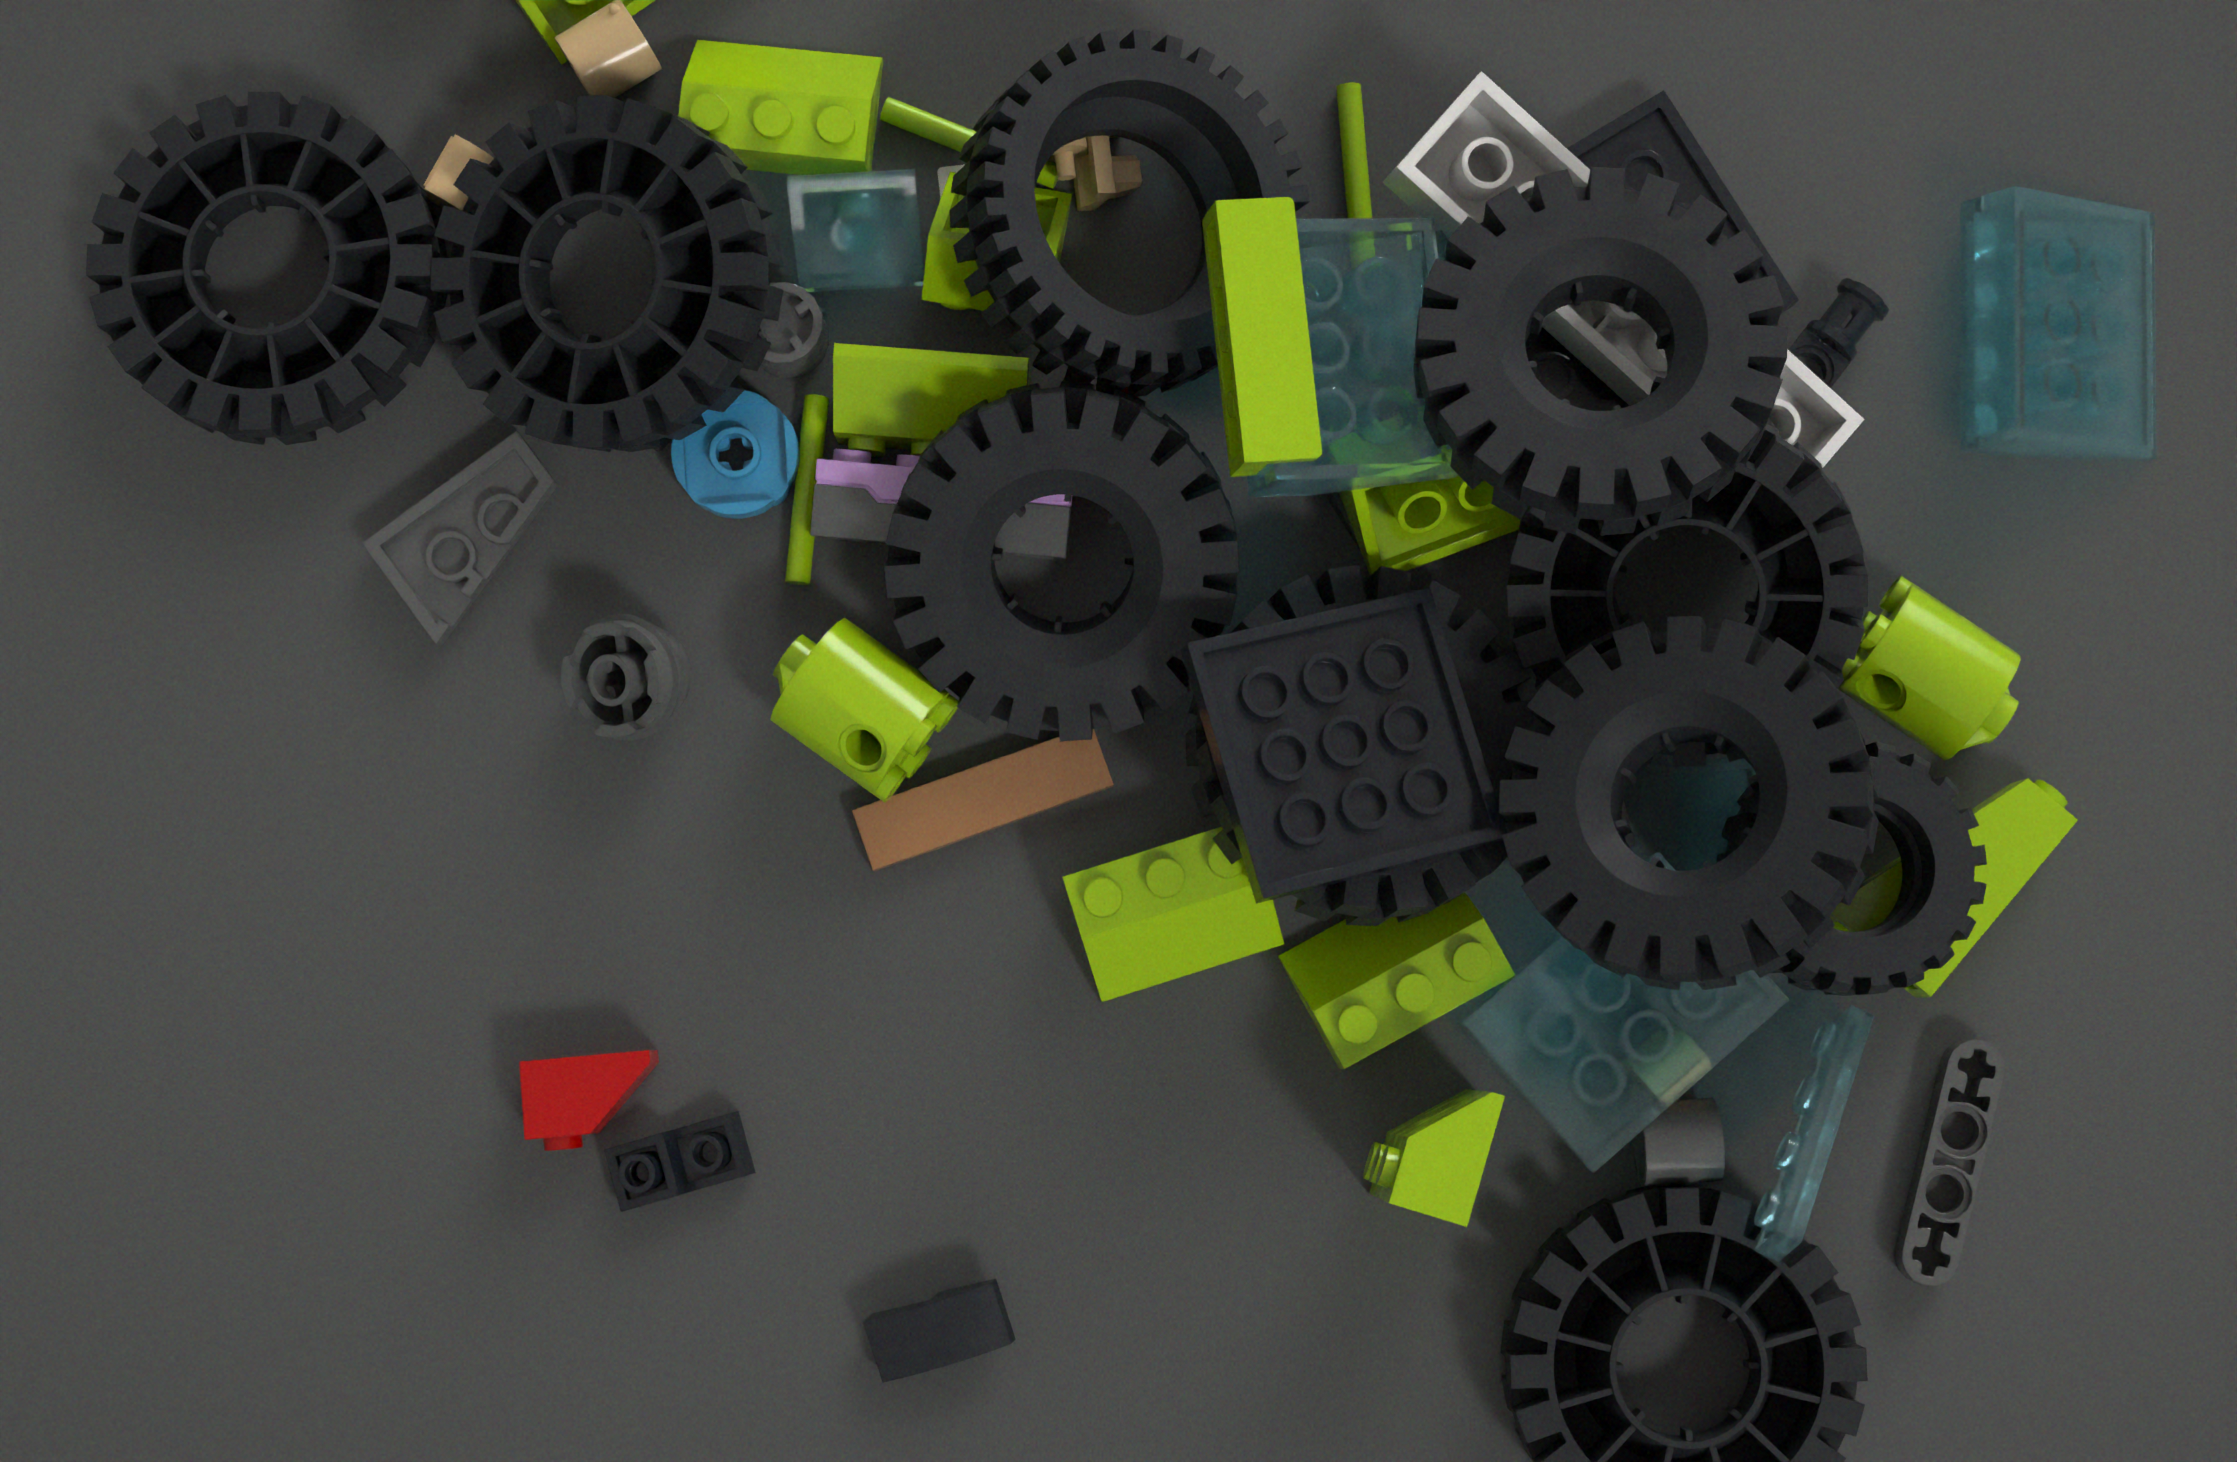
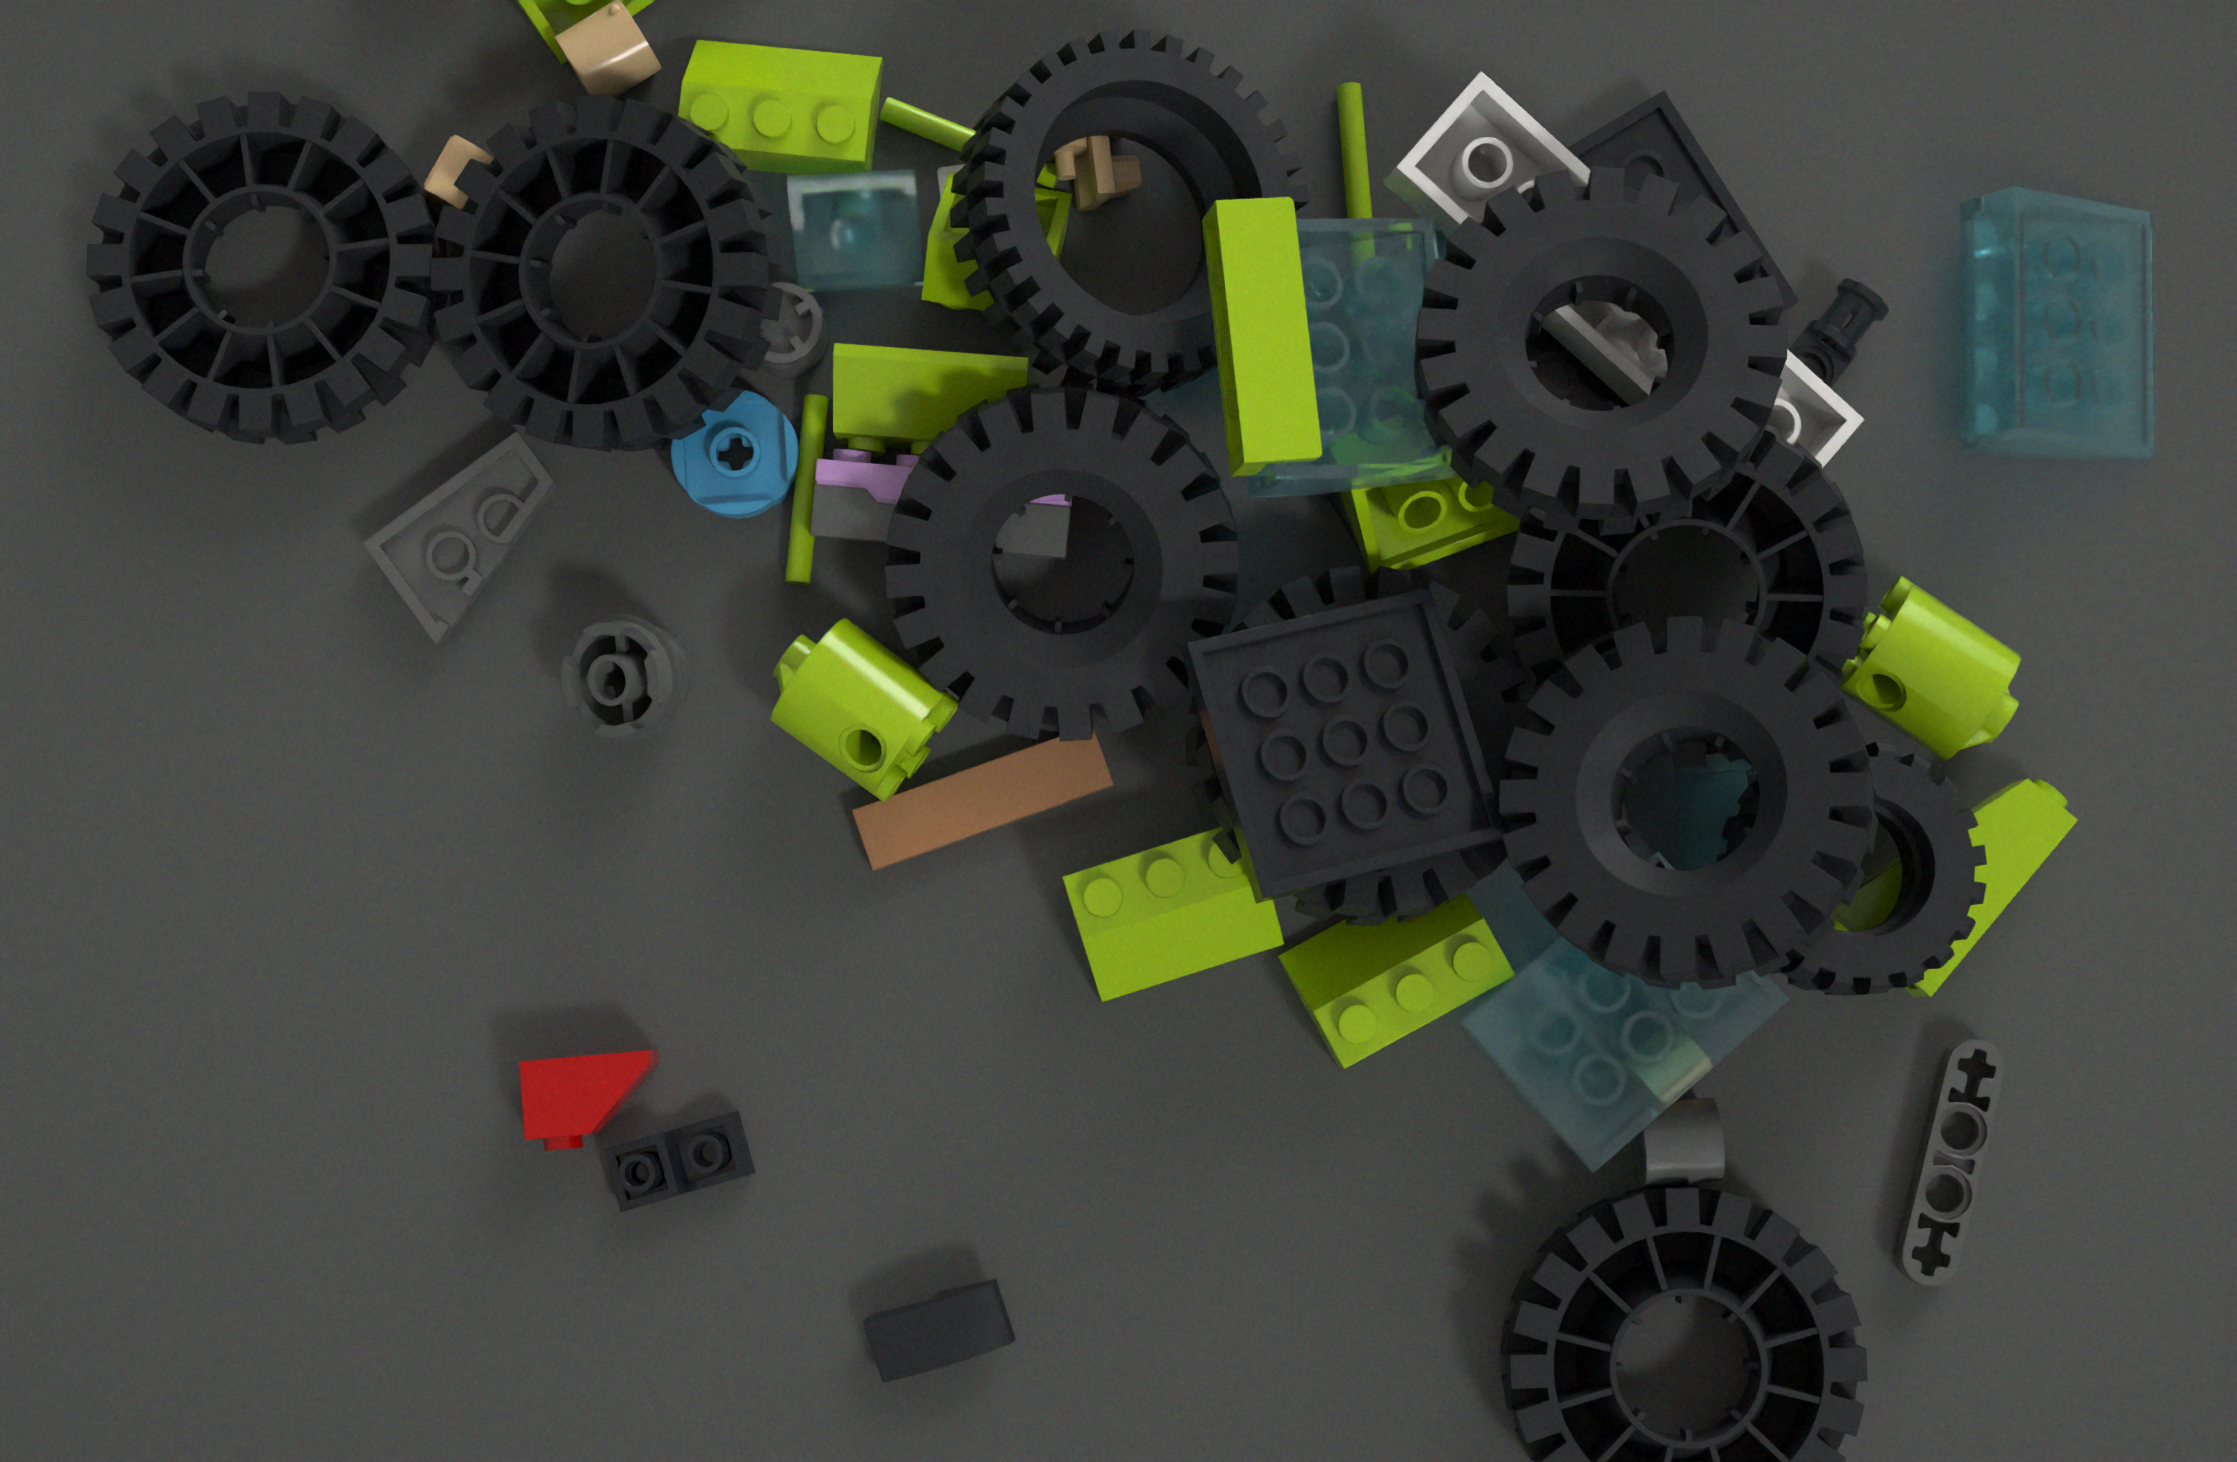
(1437, 1157): lime slope -> none
(1805, 1152): clear light blue plate -> none

